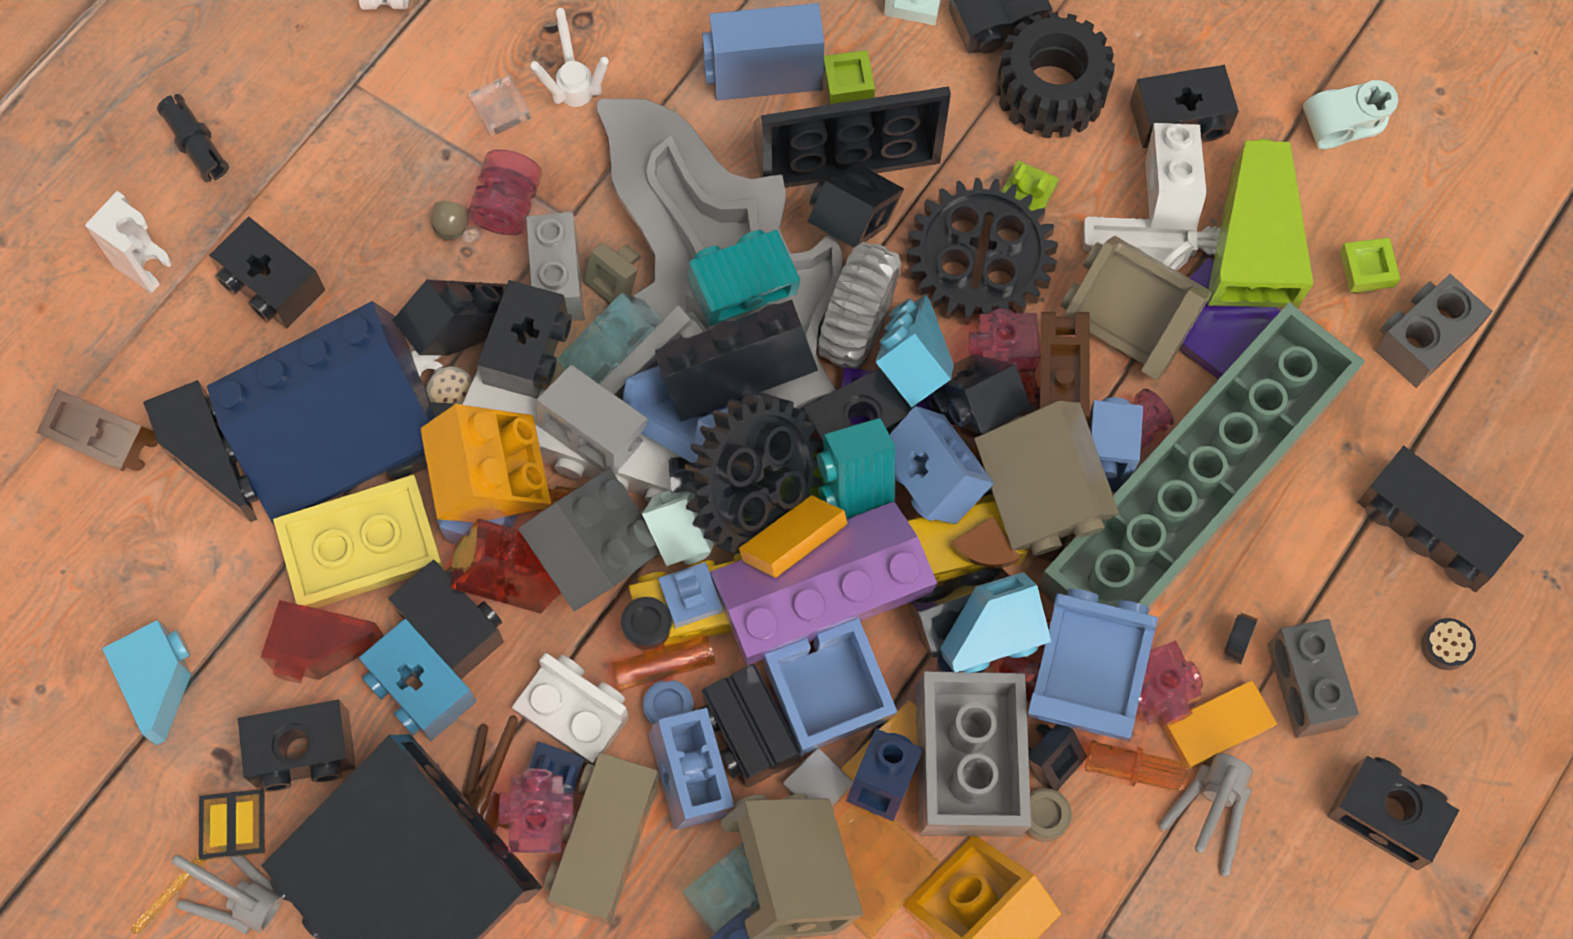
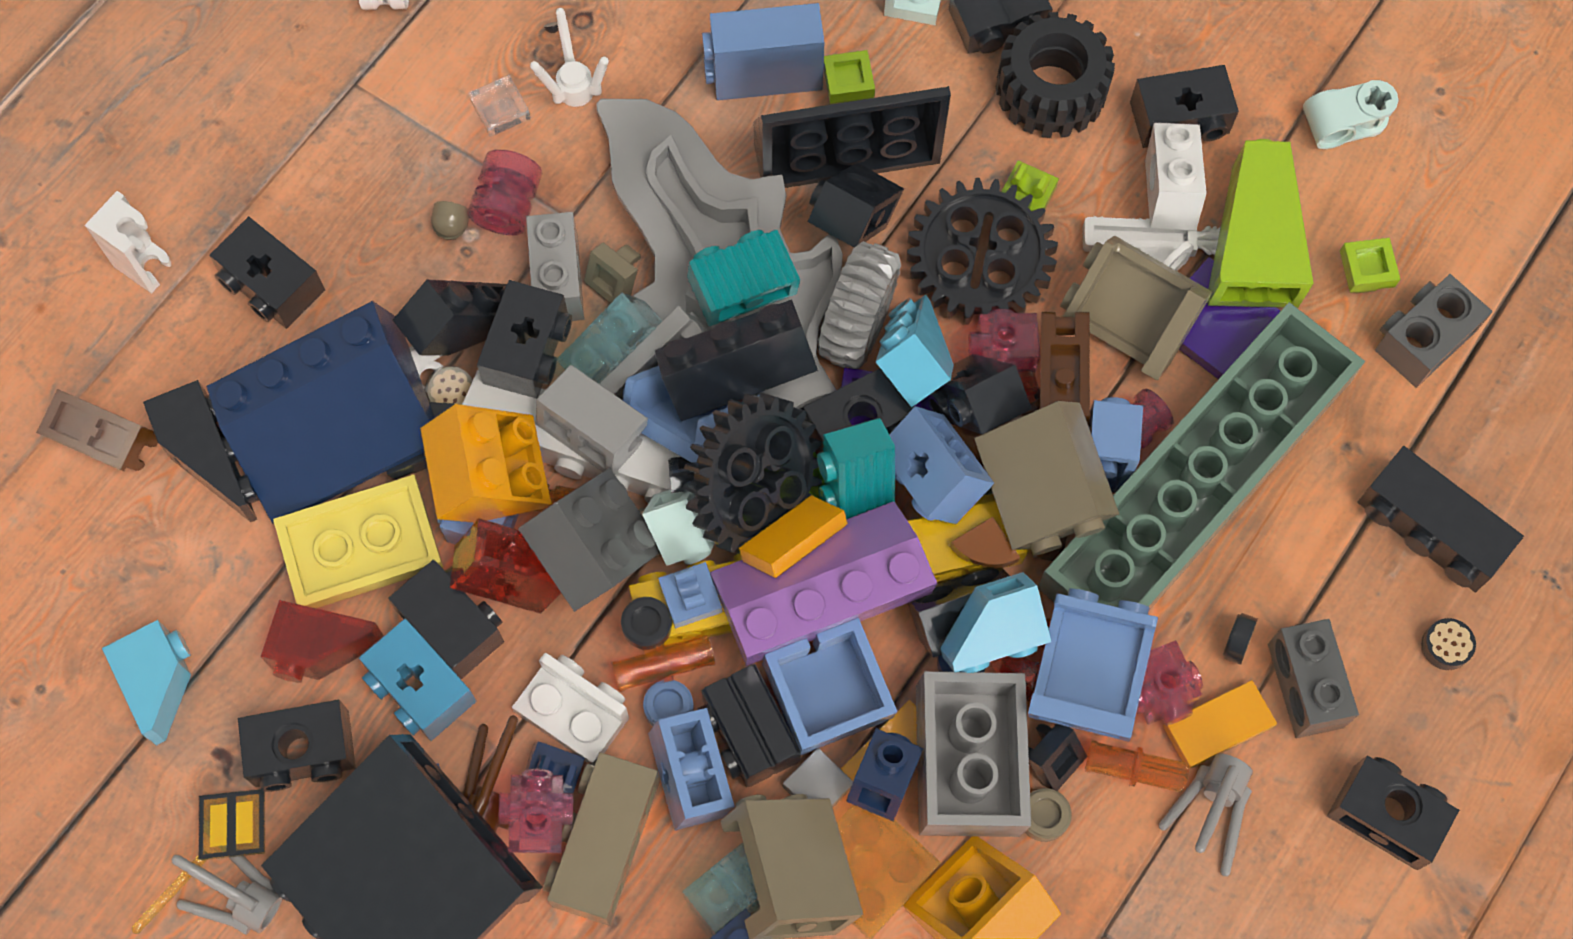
(192, 138): black pin -> none

